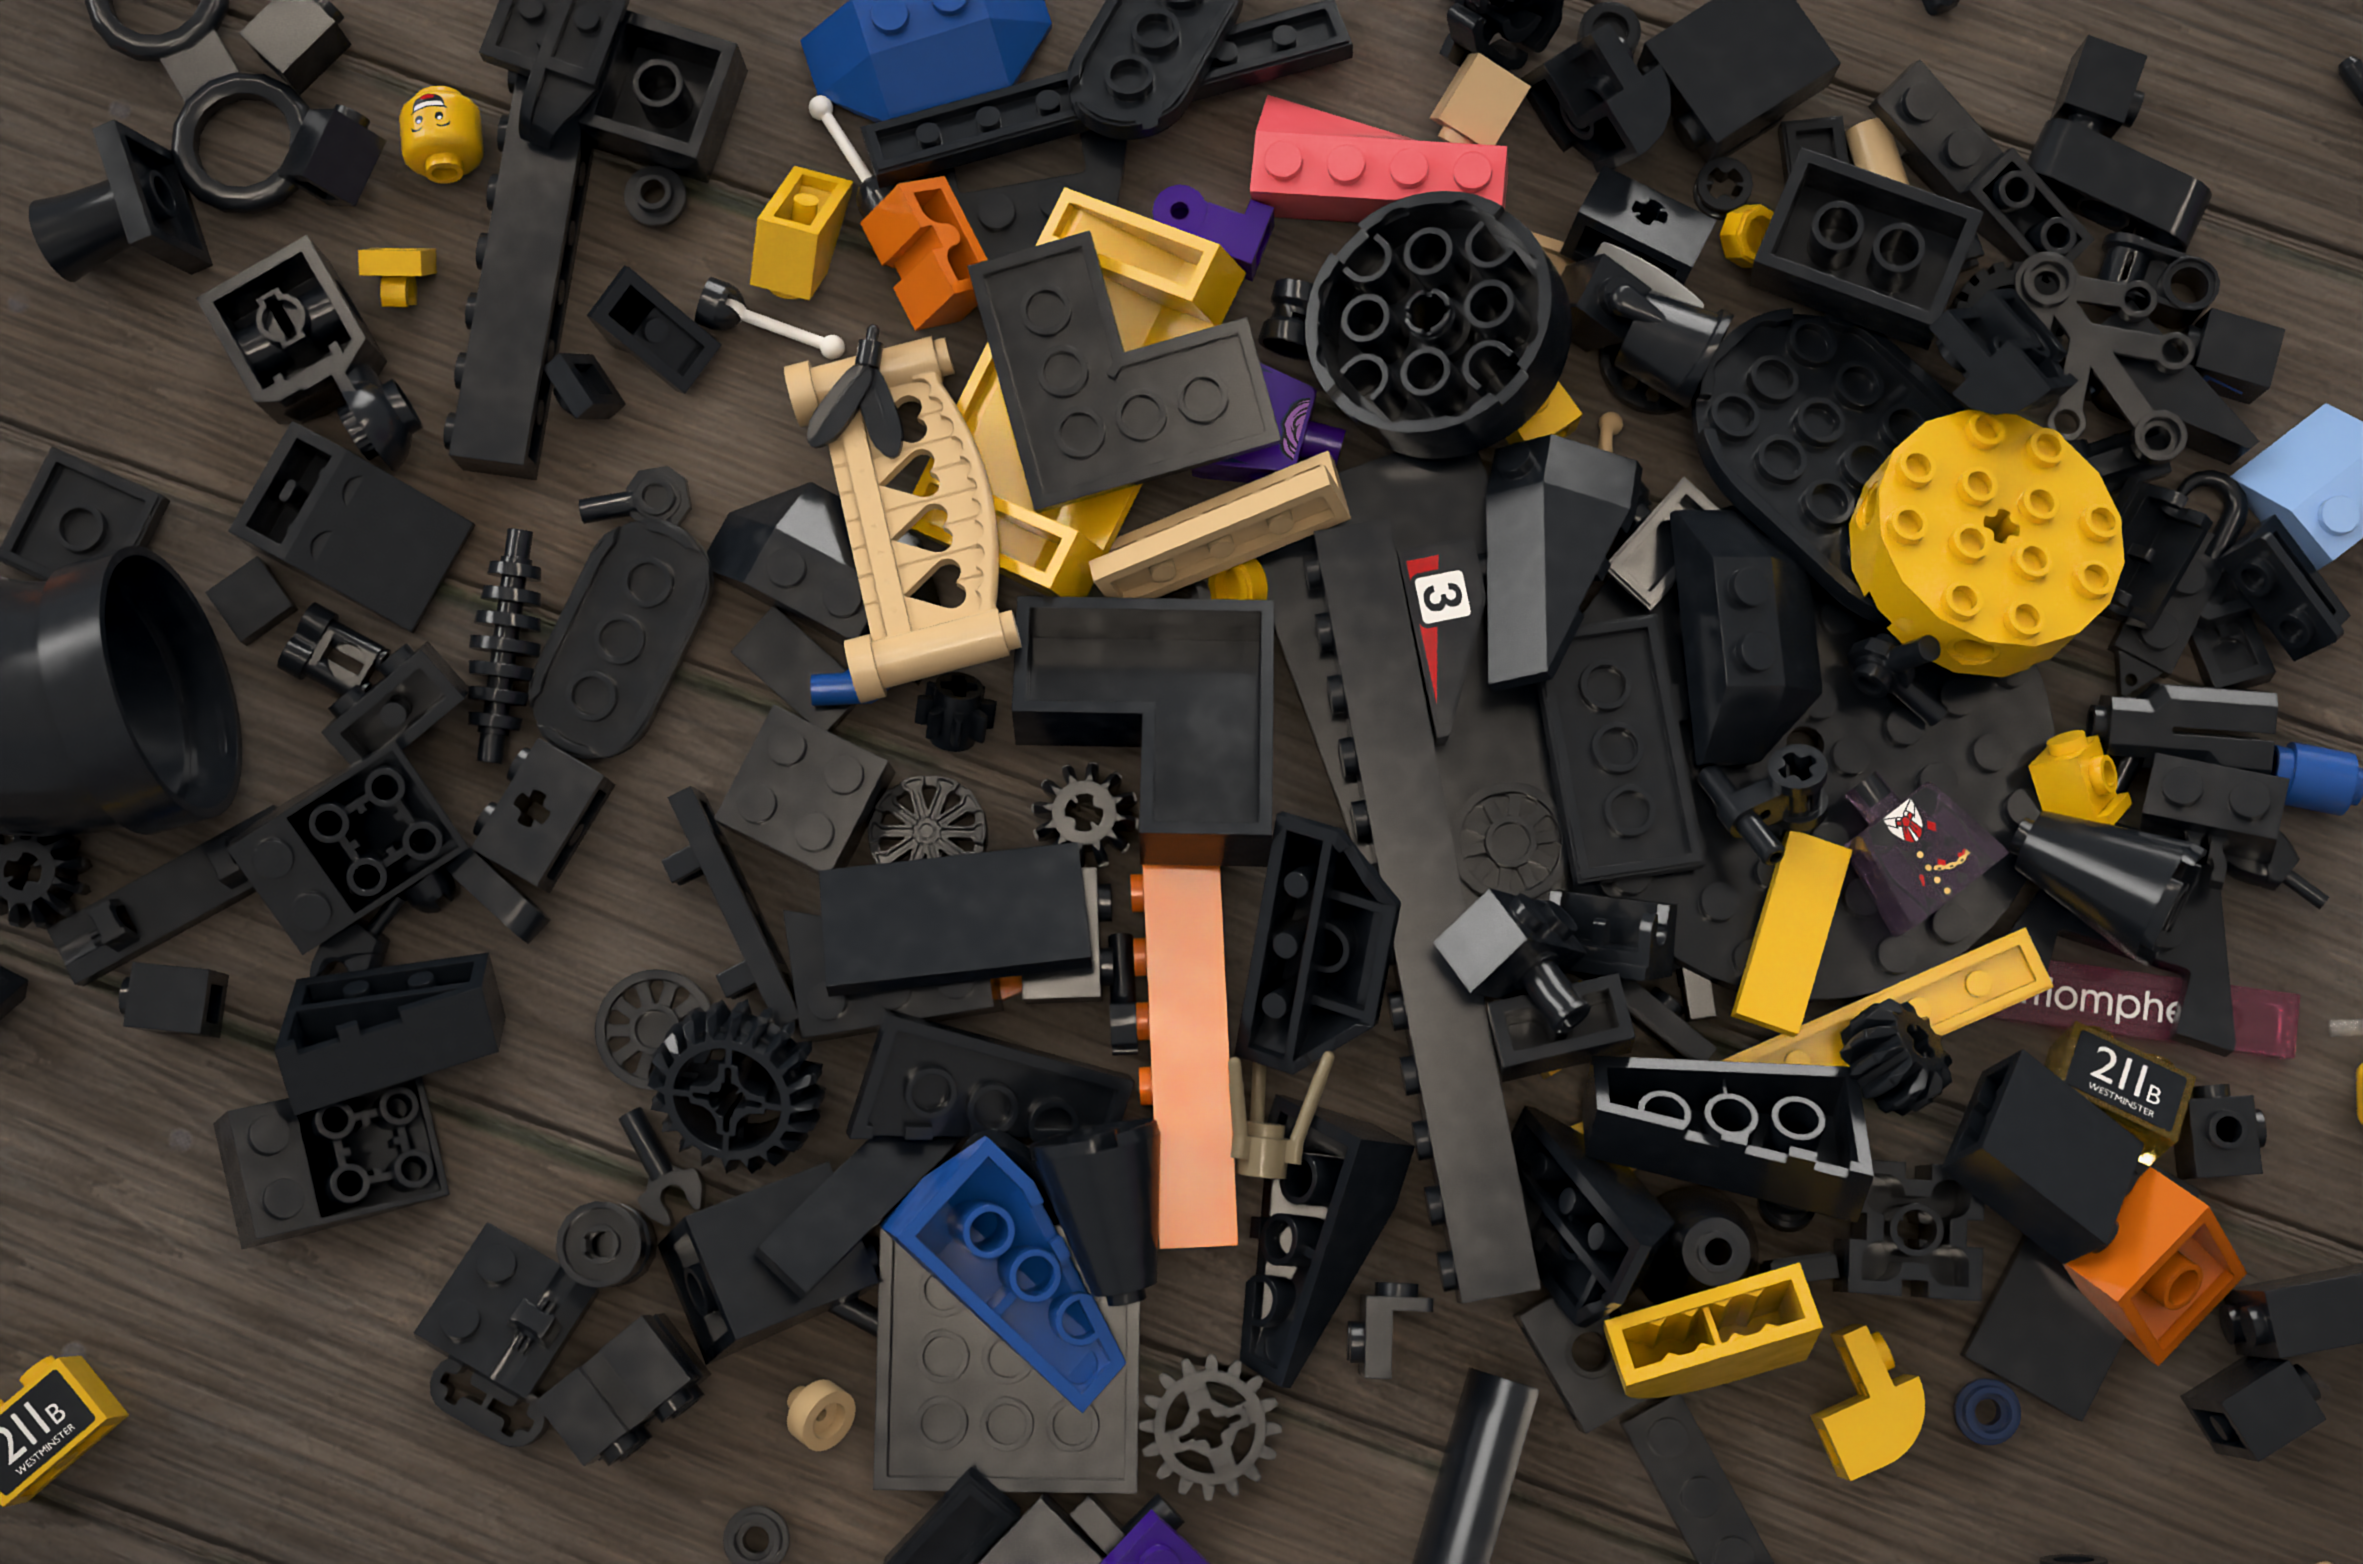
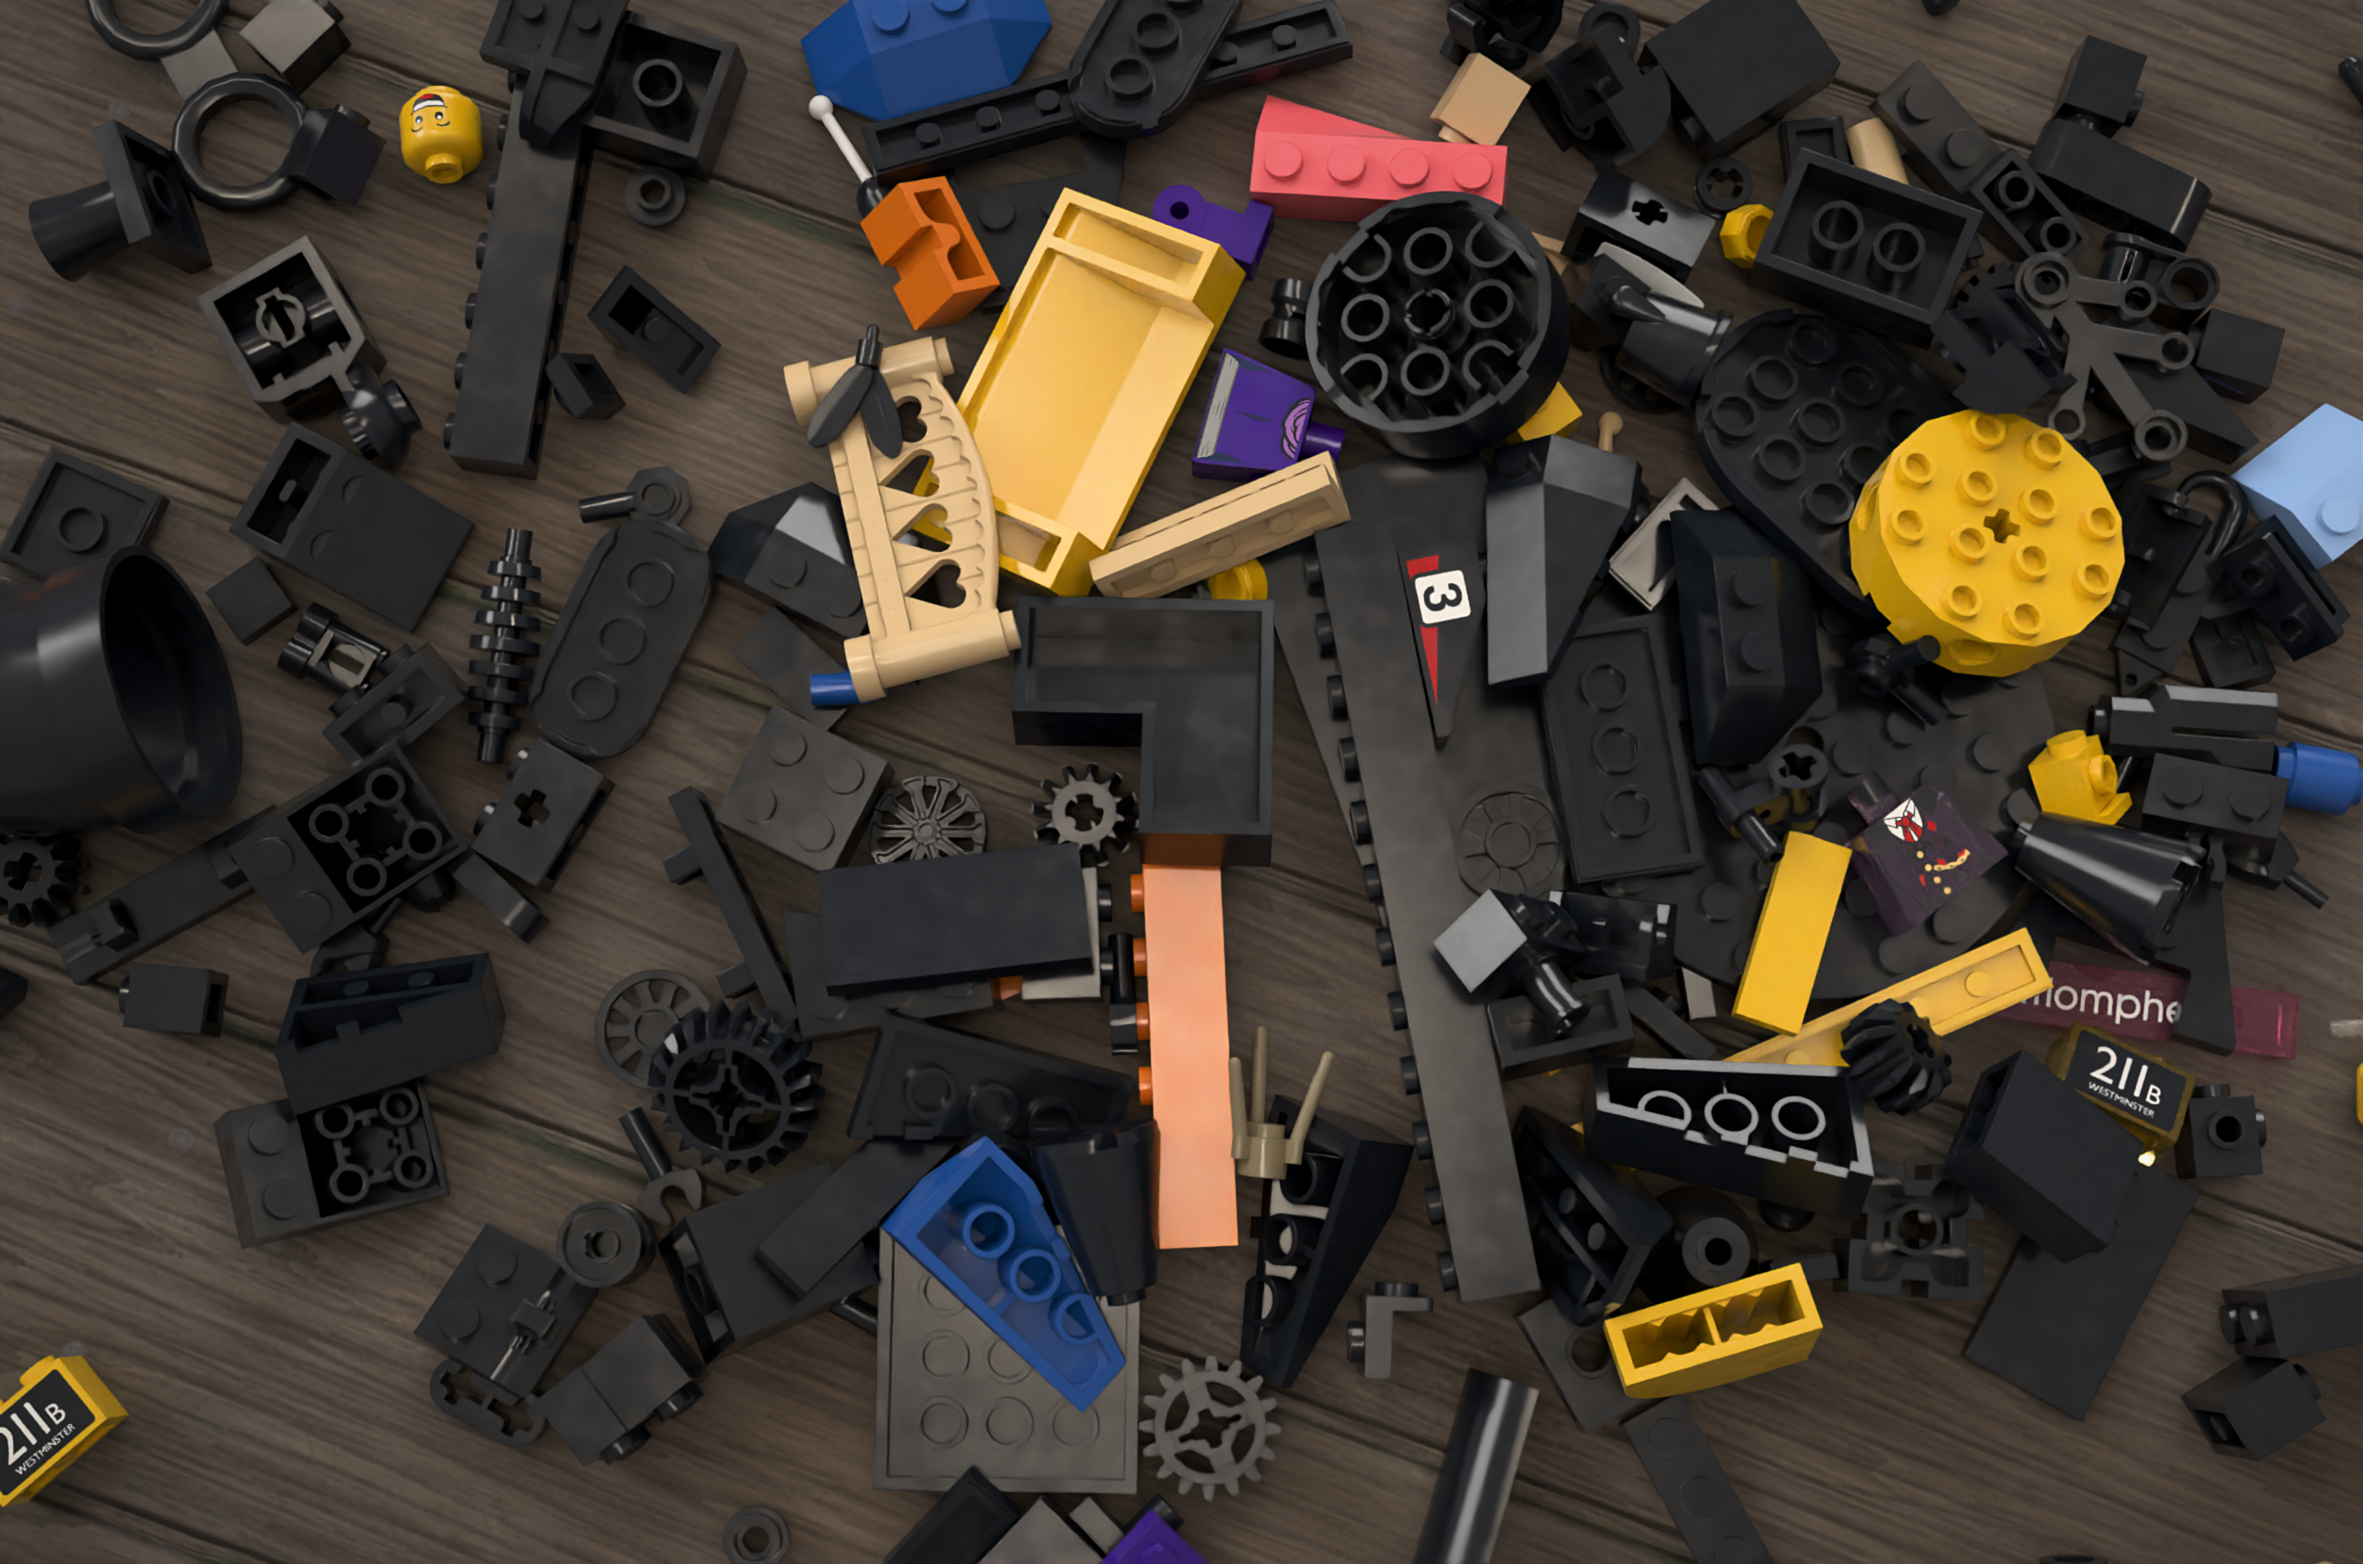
(398, 271): yellow tile -> none
(724, 307): hinge -> none
(799, 233): yellow slope -> none
(820, 1414): tan tile -> none
(955, 712): black gear -> none
(1105, 416): black plate -> none
(1316, 948): black wedge -> none
(1883, 1415): yellow brick -> none
(2007, 1411): dark blue plate -> none
(2161, 1267): orange slope -> none

